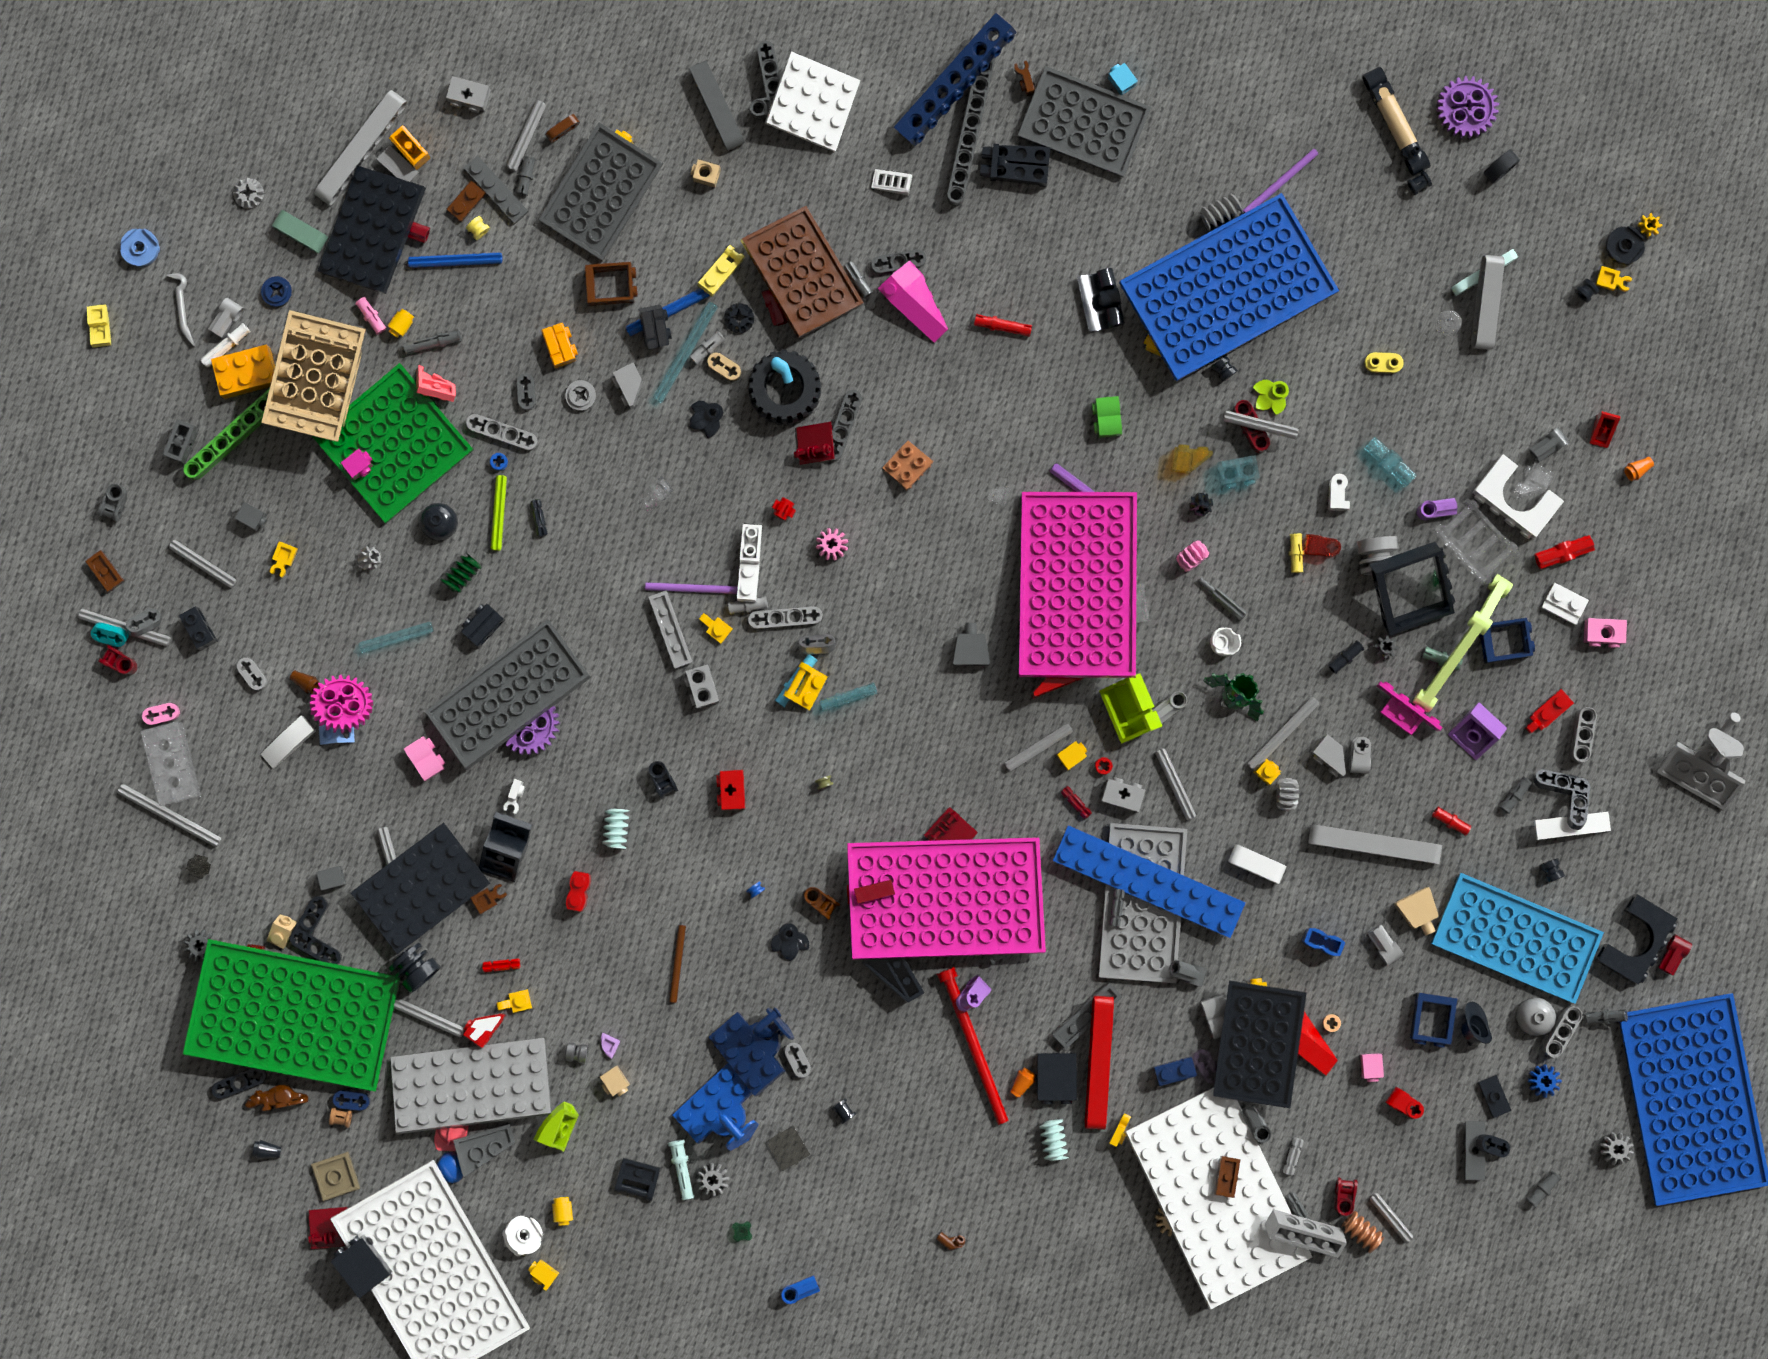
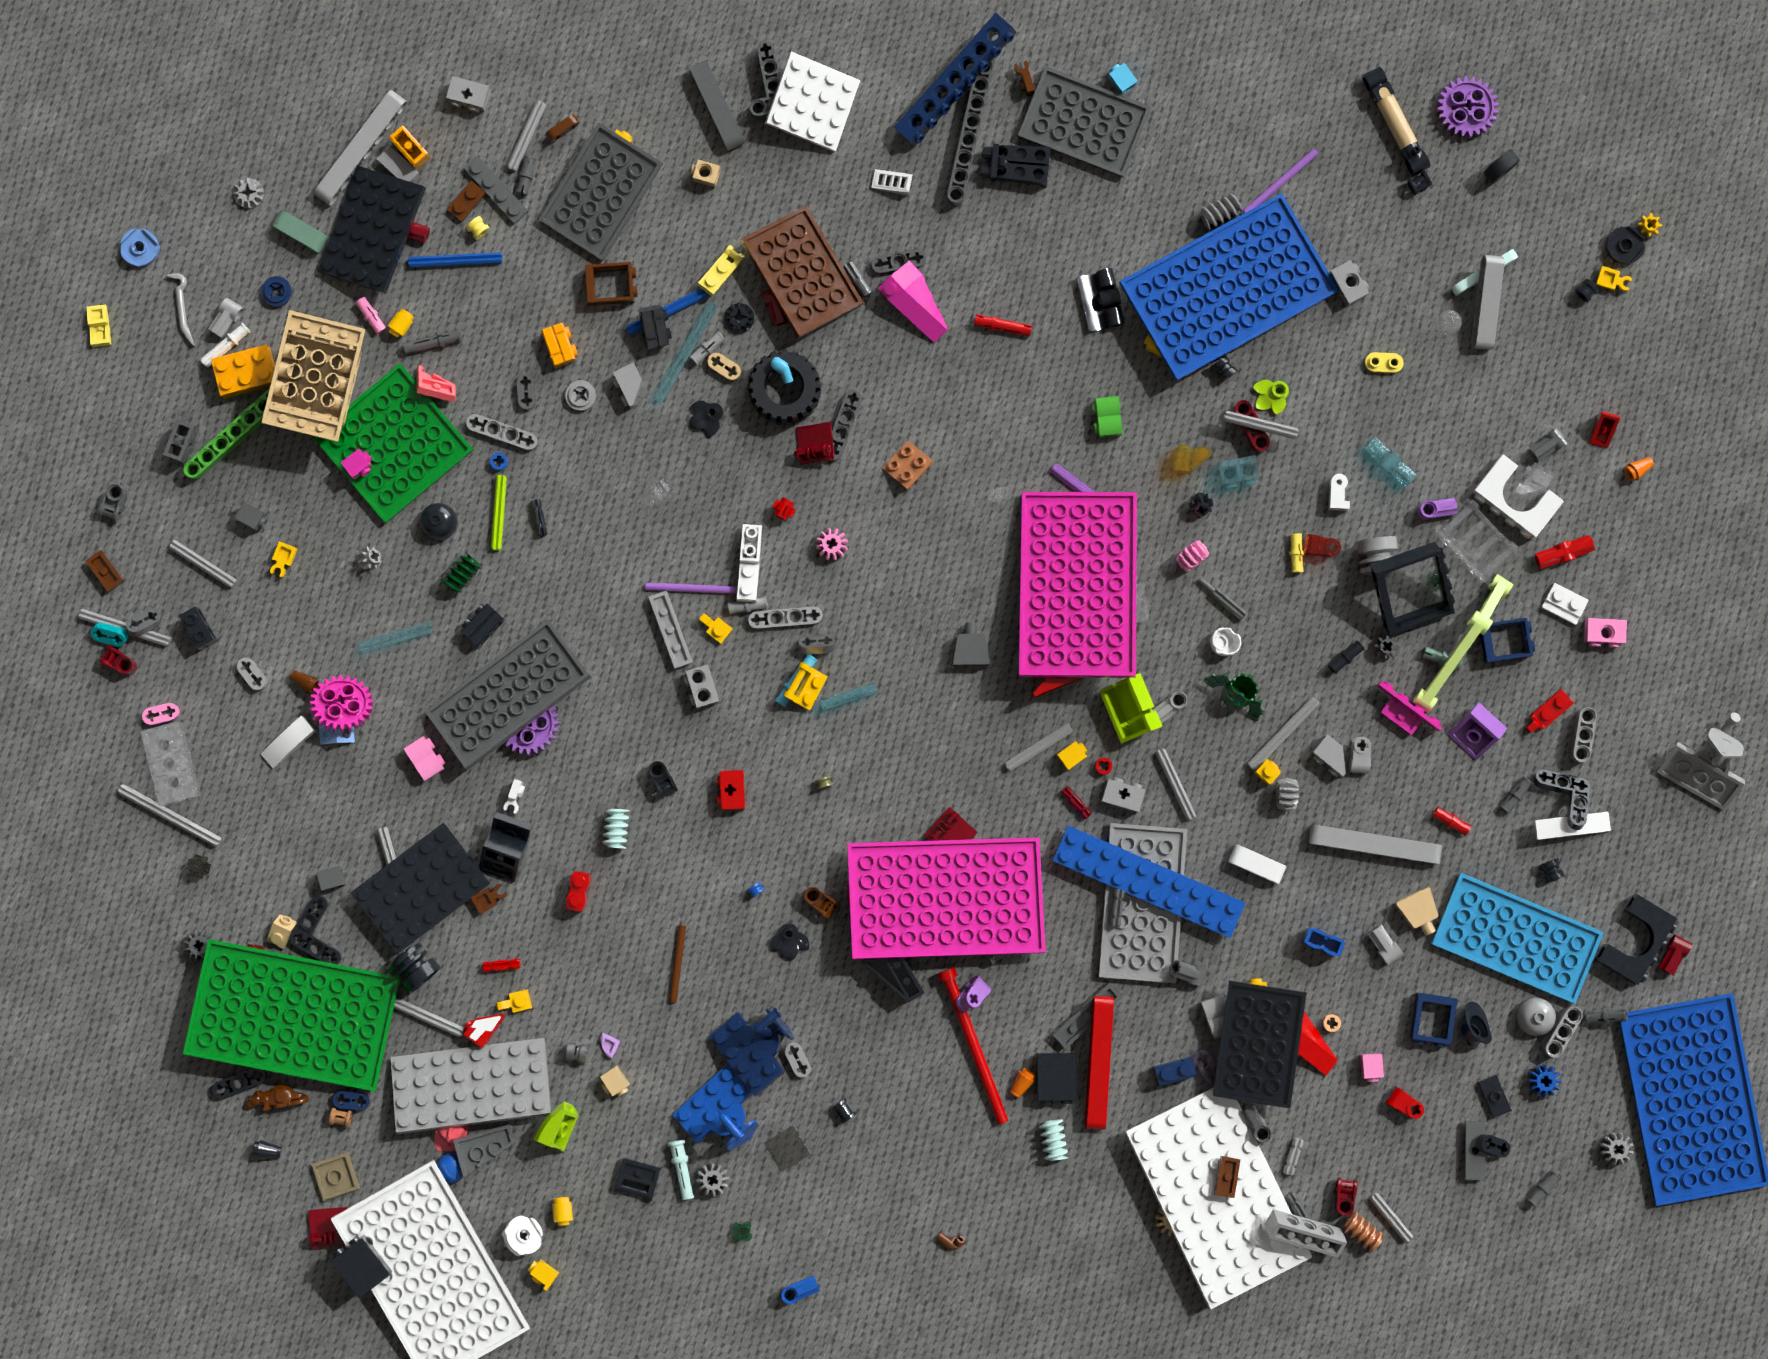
(874, 891): dark red piece -> none
(1119, 1136): yellow plate -> none
(1349, 294): none -> light grey brick

